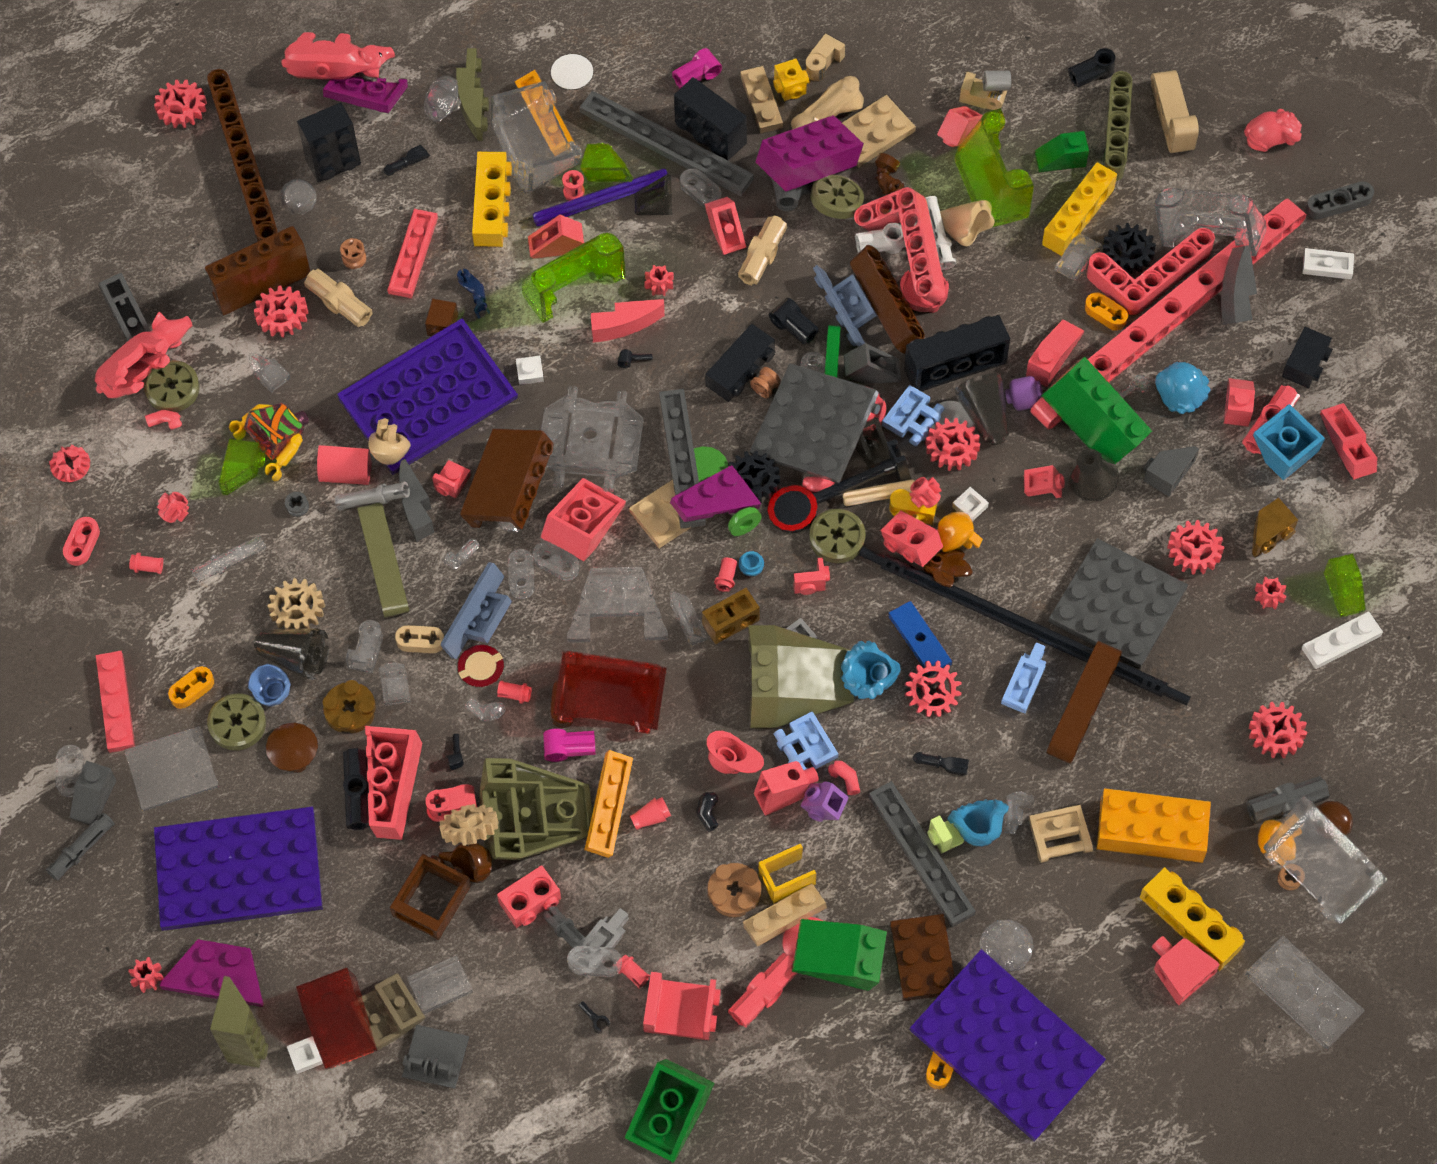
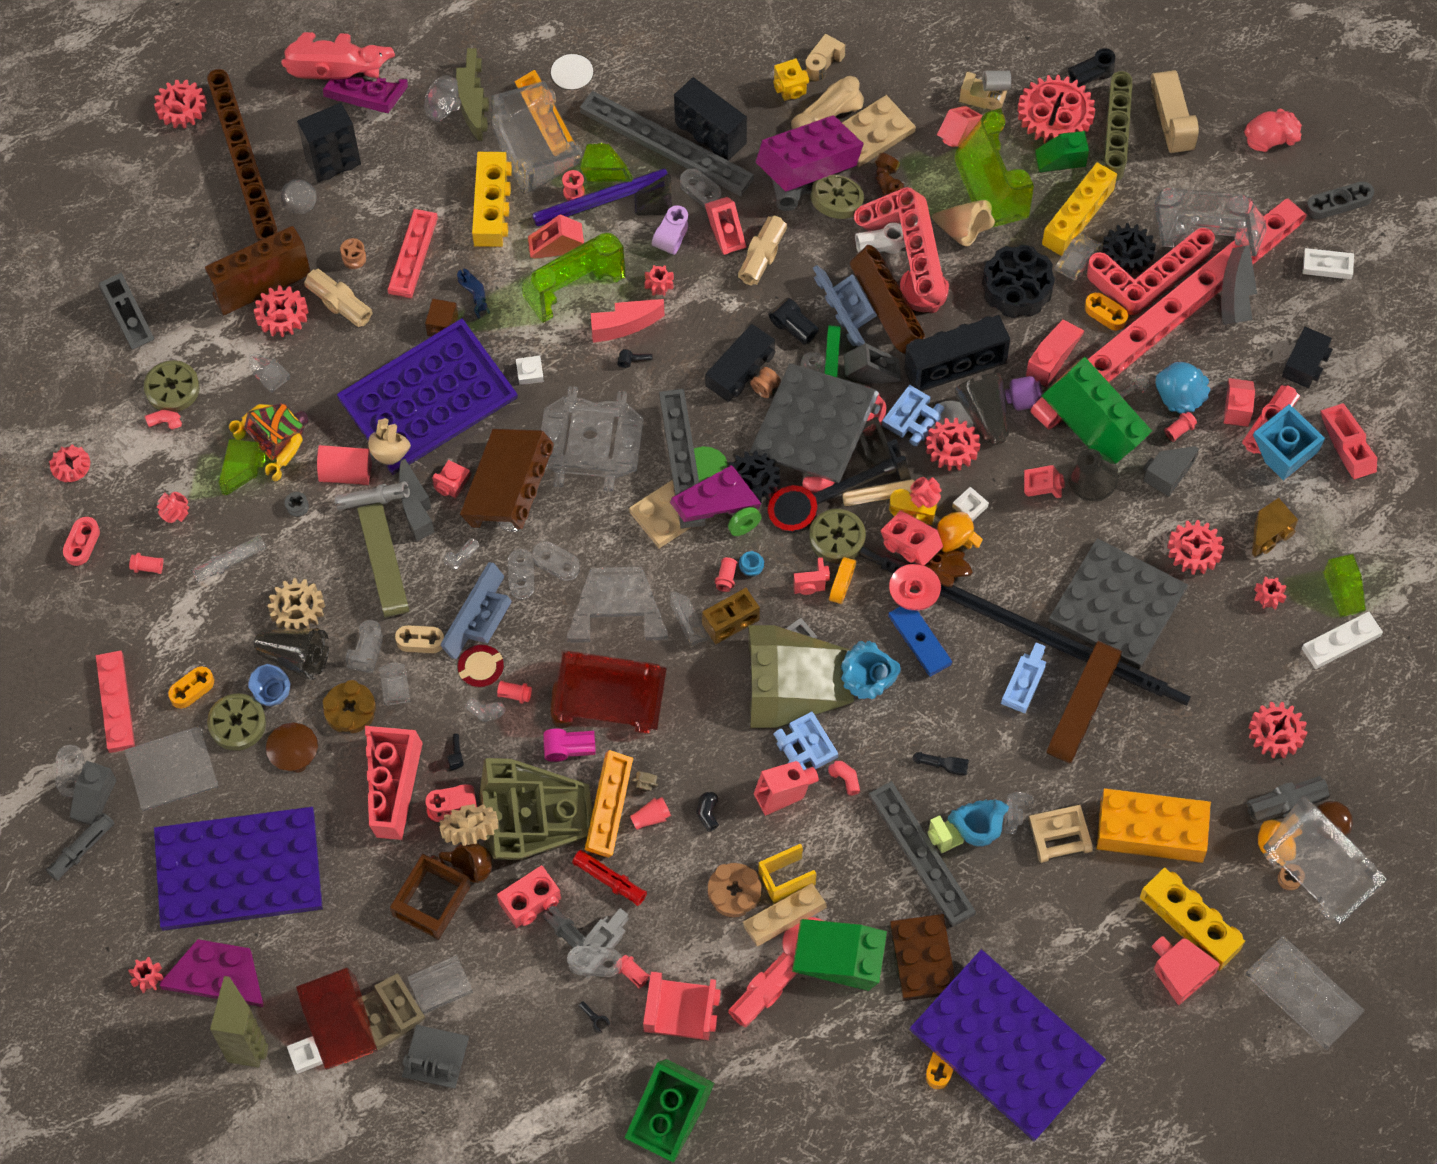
(134, 361): coral animal -> none
(356, 775): black piece -> none
(413, 156): black piece -> none
(582, 519): coral slope -> none
(618, 883): none -> red pin
(645, 781): none -> dark tan plate
(672, 230): none -> lavender piece
(702, 66): dark pink piece -> none
(731, 754): coral piece -> none
(761, 99): tan plate -> none
(824, 801): medium lavender brick -> none
(842, 580): none -> light orange beam
(915, 578): none -> coral dish
(926, 699): coral gear -> none
(942, 242): white pin -> none
(1007, 944): clear dish -> none
(1018, 281): none -> black connector
(1034, 102): none -> coral gear
(1180, 426): none -> coral pin

